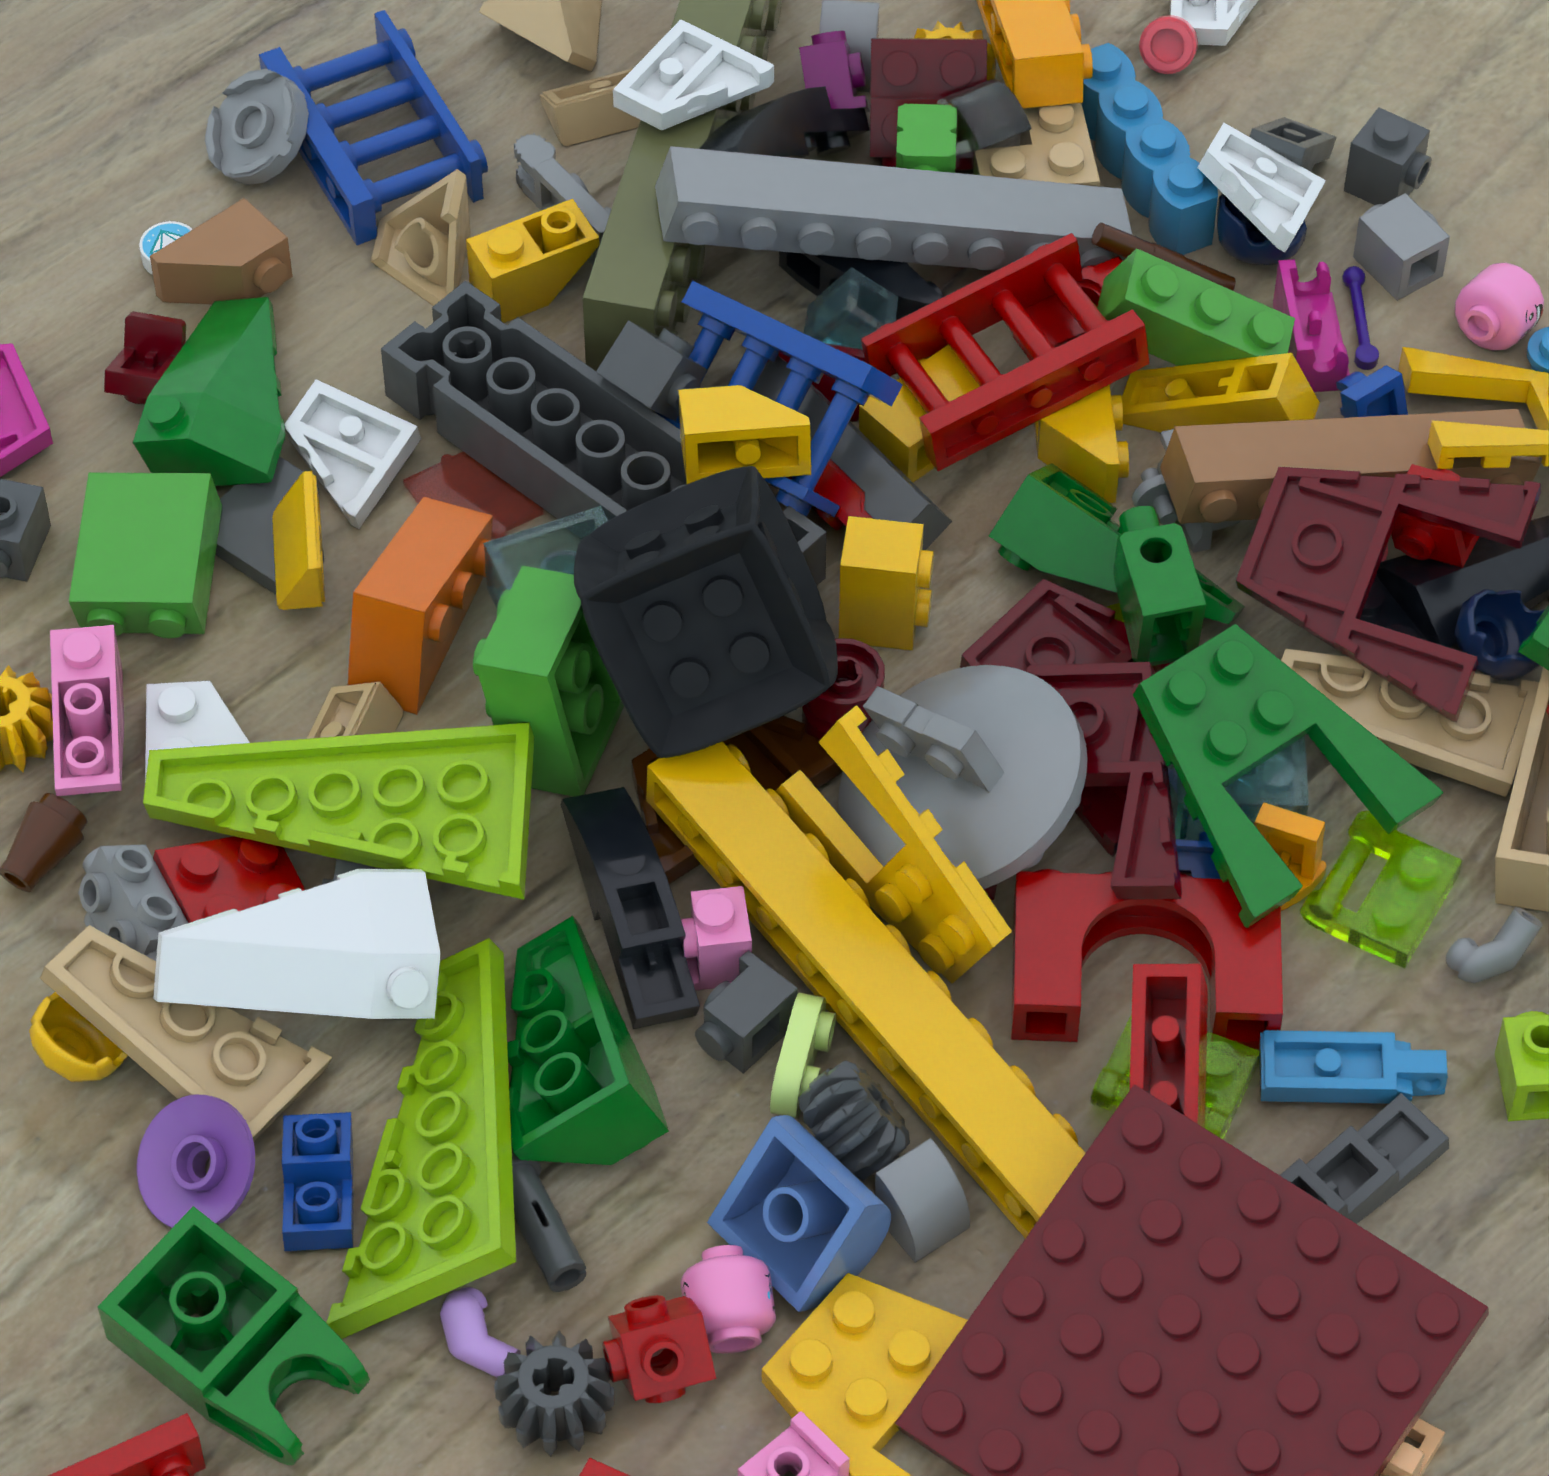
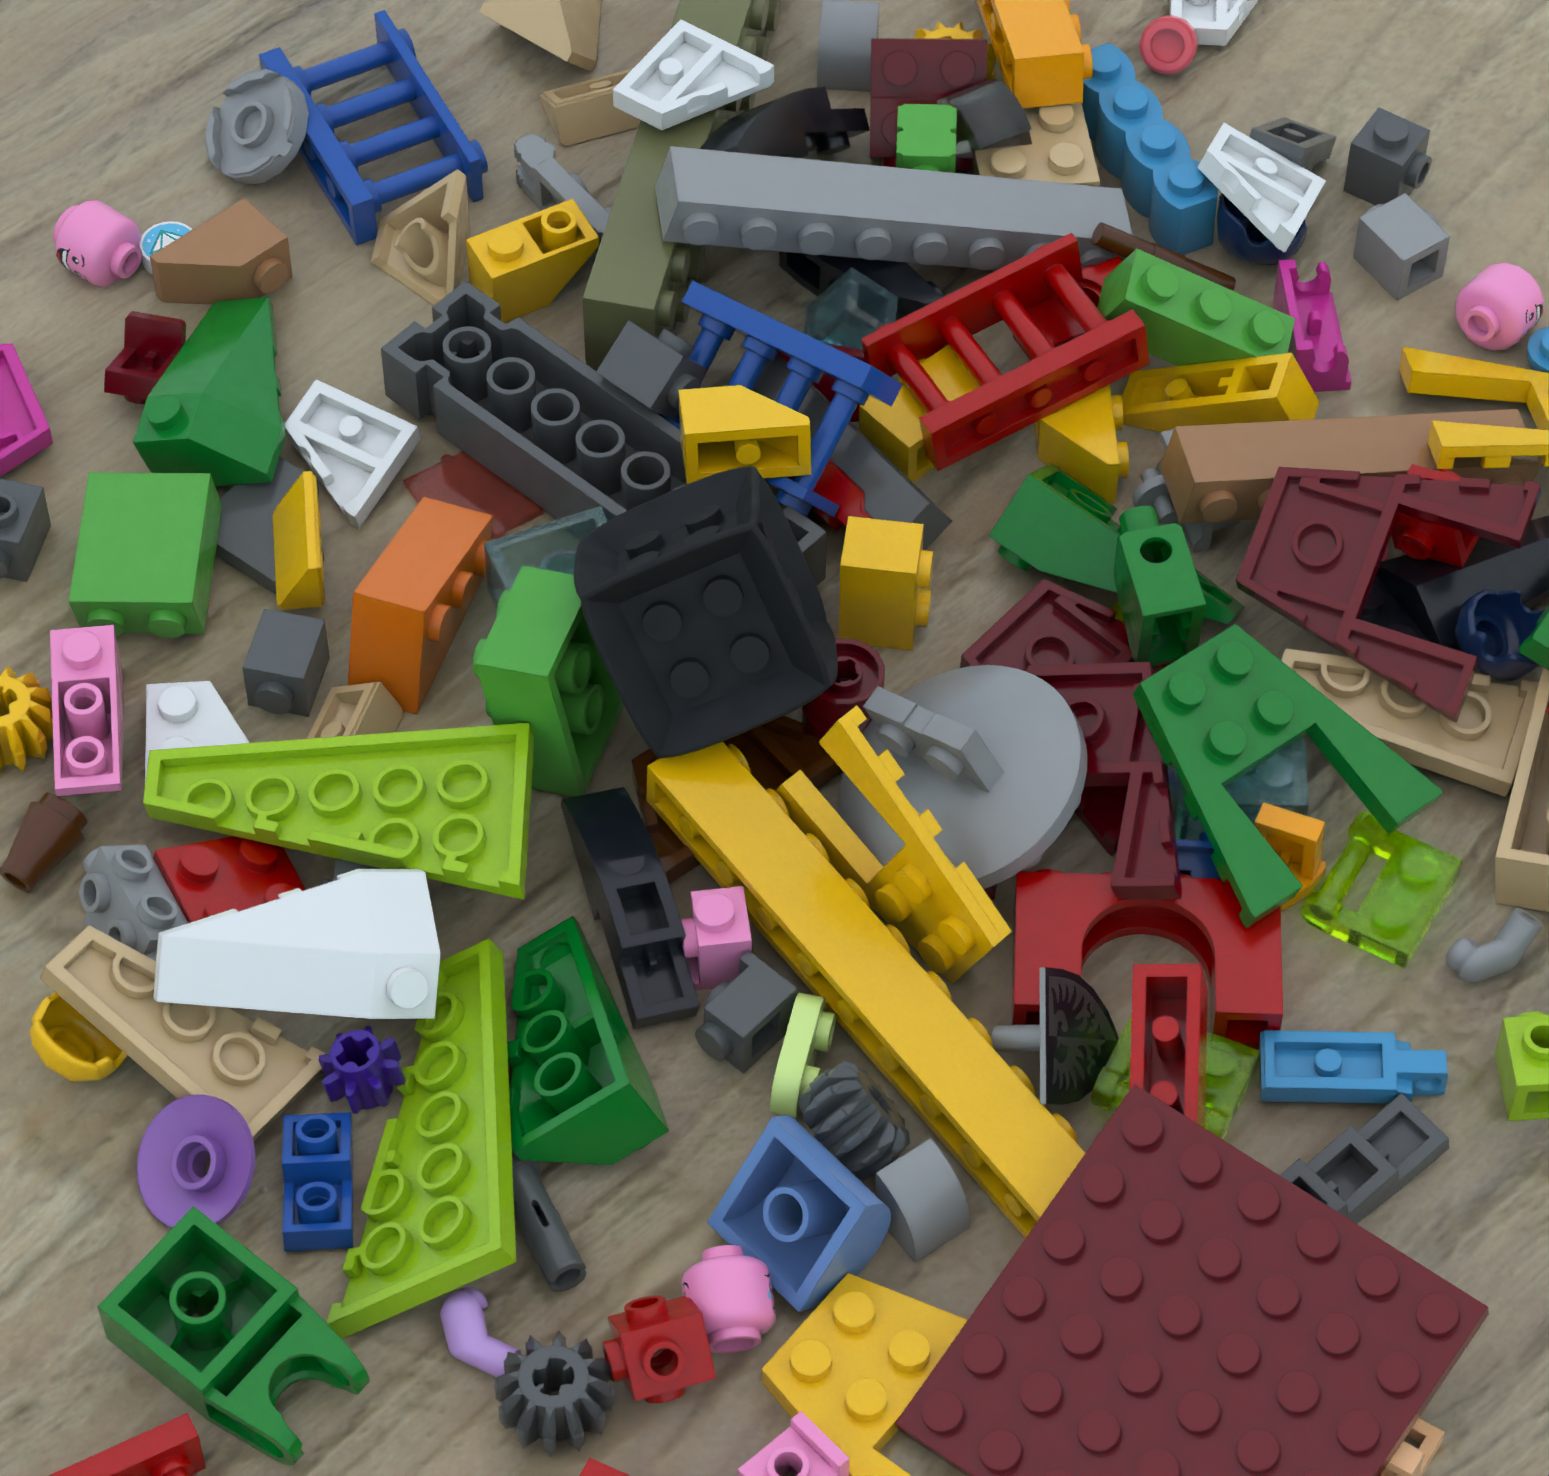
(97, 243): none -> bright pink head
(286, 663): none -> dark grey brick
(361, 1069): none -> dark purple gear
(835, 67): magenta brick -> none
(1072, 1037): none -> shield
(1366, 354): dark purple hinge -> none
(1373, 395): blue tile -> none

